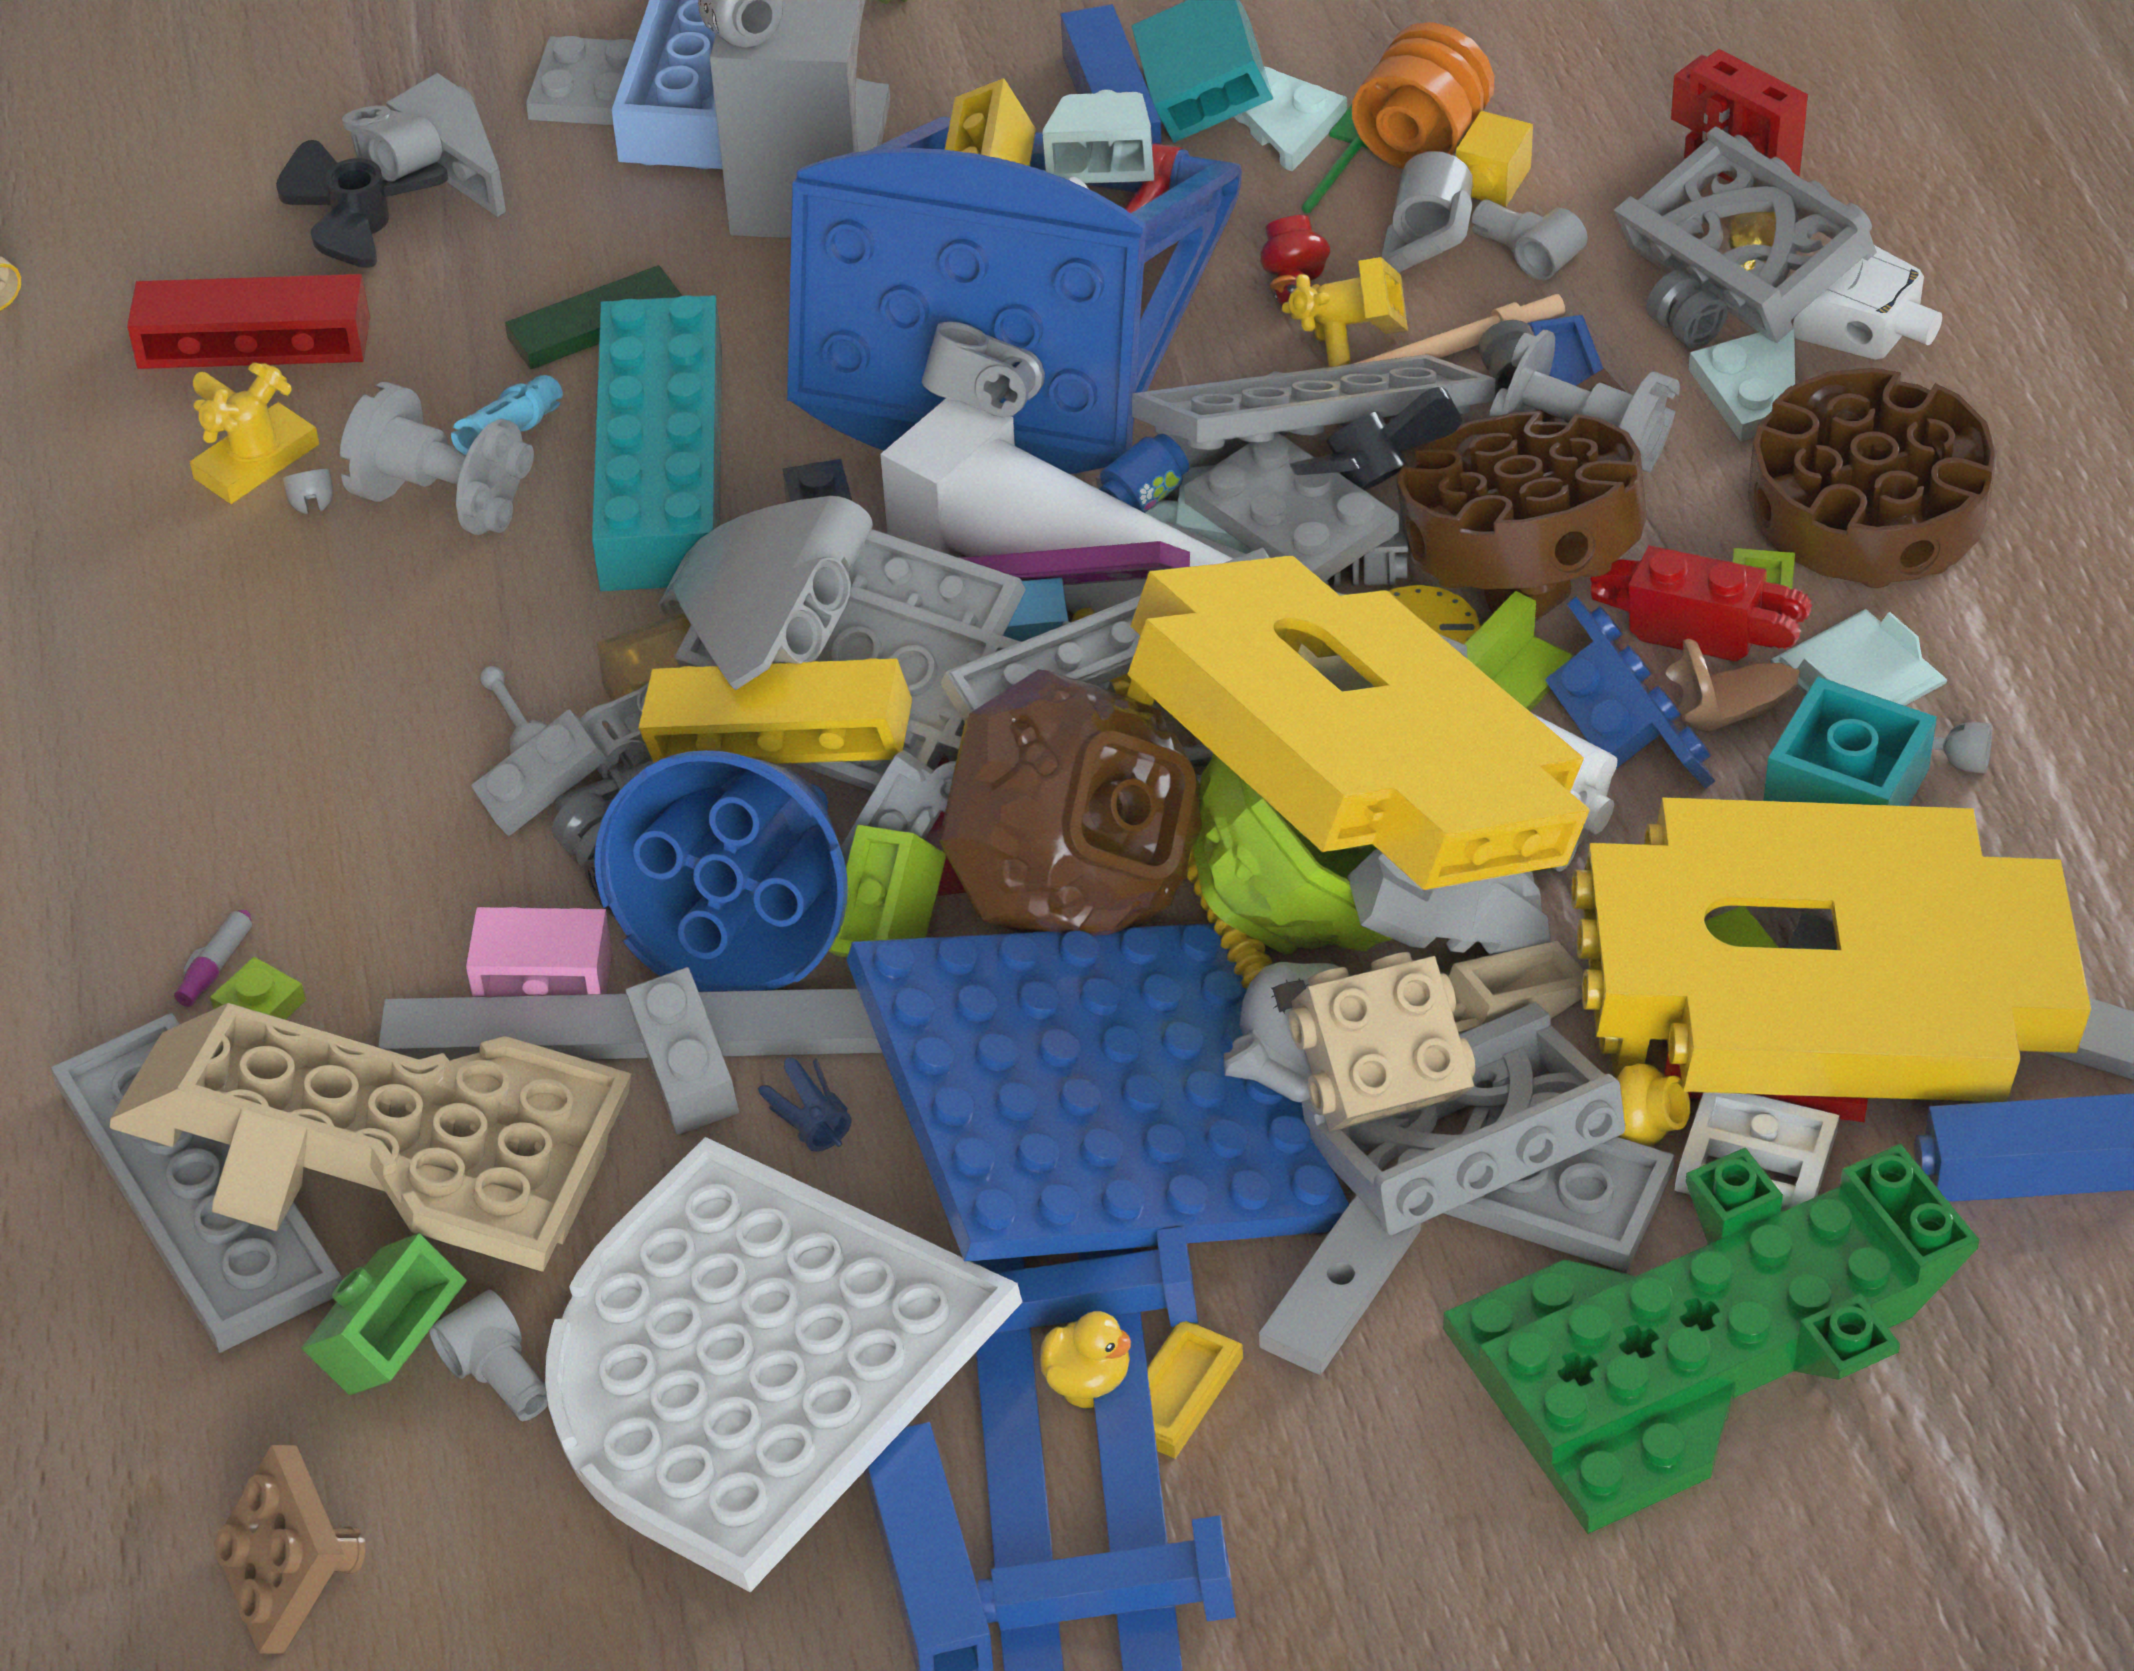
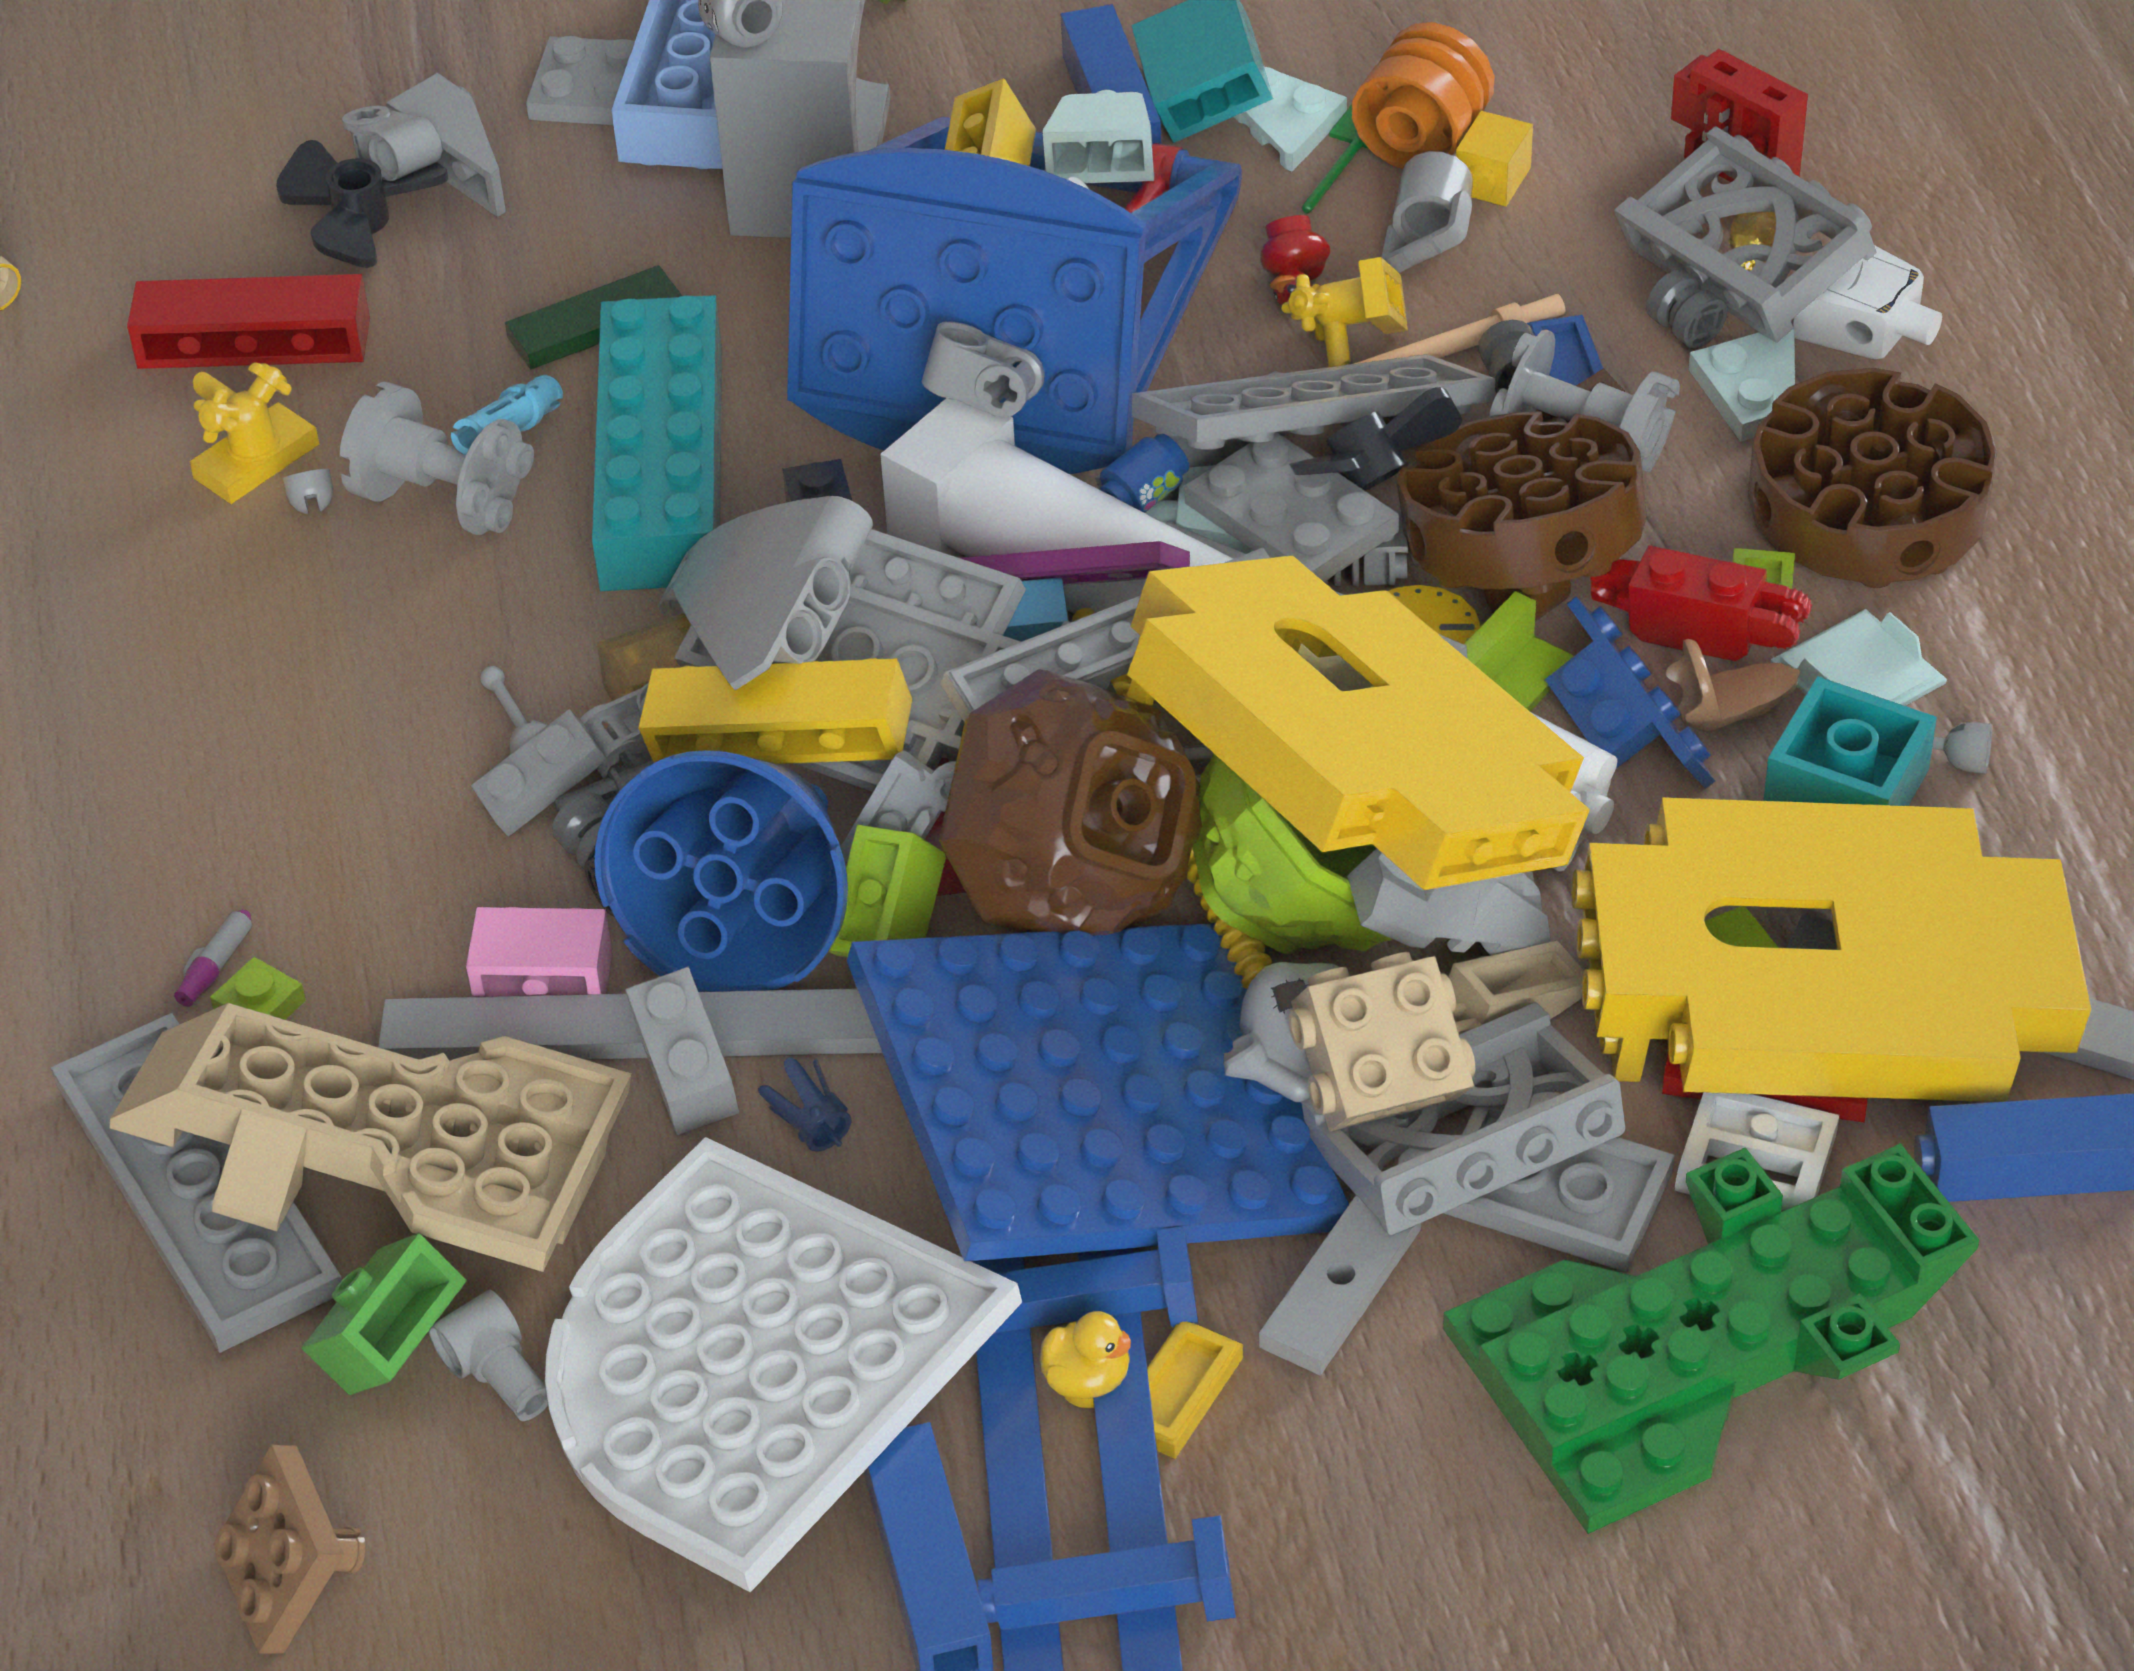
(1537, 241): light grey pin -> none
(1651, 1104): yellow animal -> none

